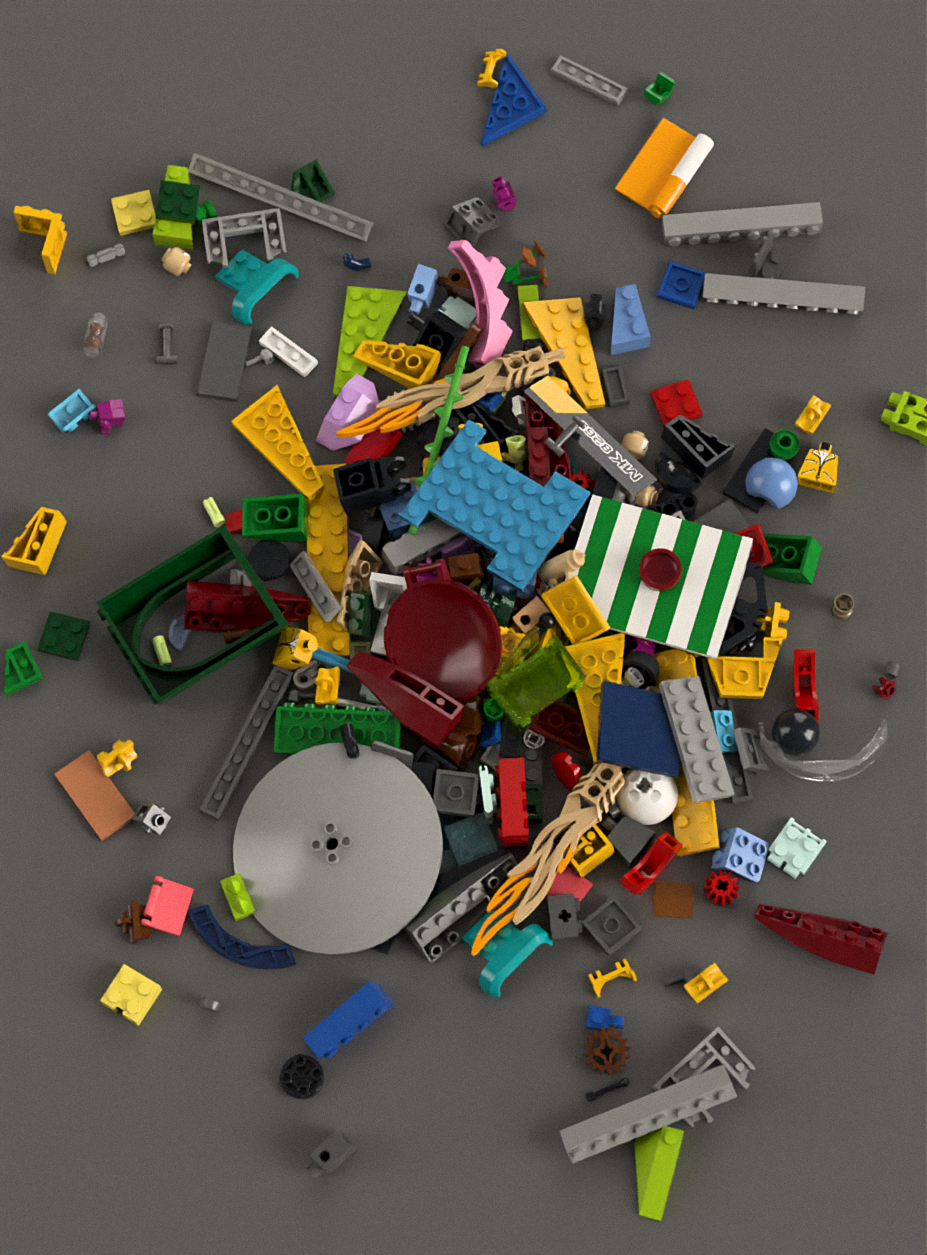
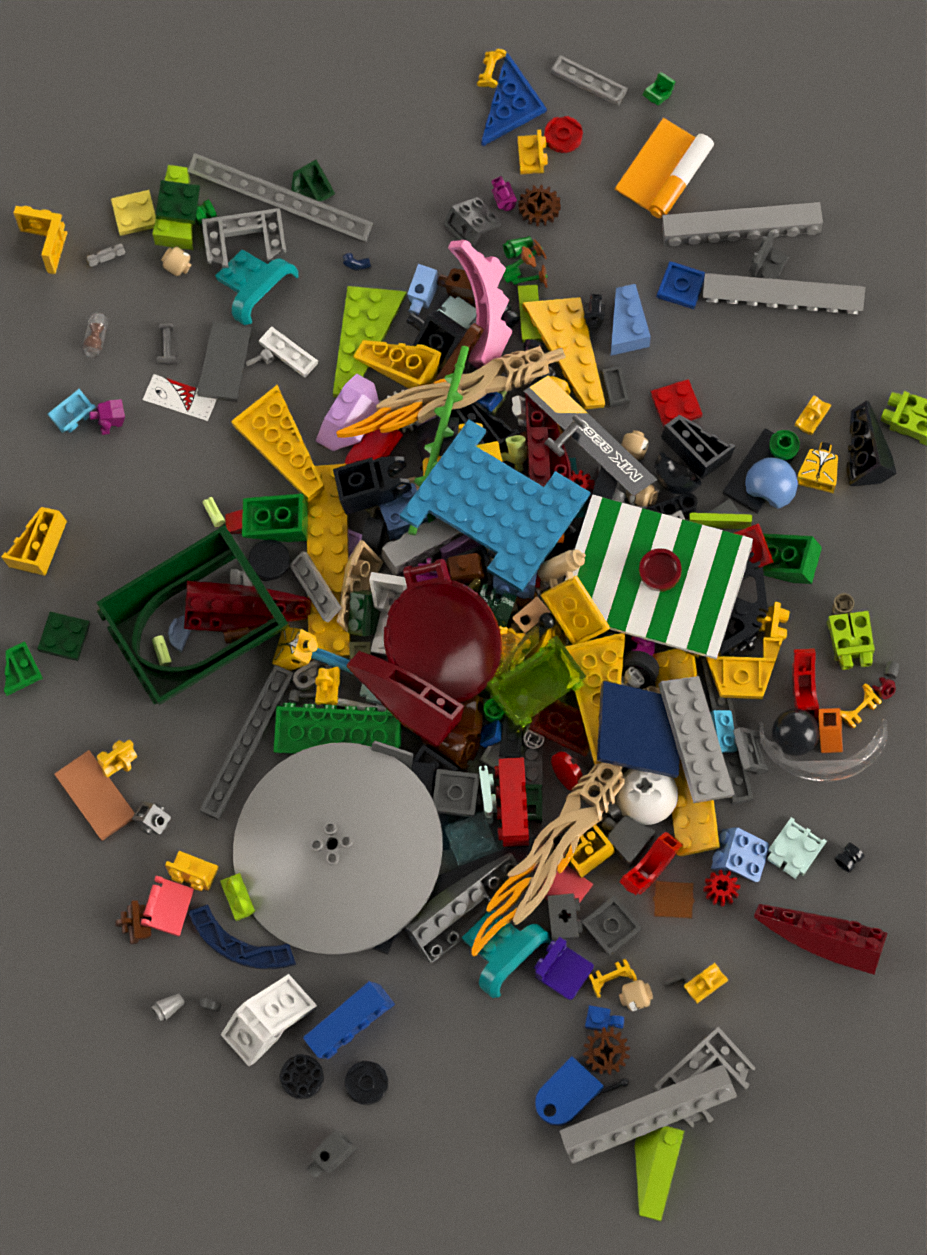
(132, 994): light yellow piece -> none
(167, 1007): none -> light grey cone
(178, 397): none -> white sticker
(192, 870): none -> yellow bracket
(265, 1017): none -> white bracket
(349, 740): black bar -> none
(366, 1083): none -> black tile
(510, 317): none -> black wheel
(513, 247): none -> green cone
(531, 153): none -> yellow bracket
(549, 206): none -> reddish brown gear
(563, 134): none -> red tile
(563, 969): none -> dark purple bracket
(568, 1092): none -> blue tile
(636, 995): none -> tan head
(722, 521): none -> lime tile
(830, 730): none -> orange slope
(849, 857): none -> black wheel
(851, 638): none -> lime hips
(868, 696): none -> yellow piece
(869, 452): none -> black wedge

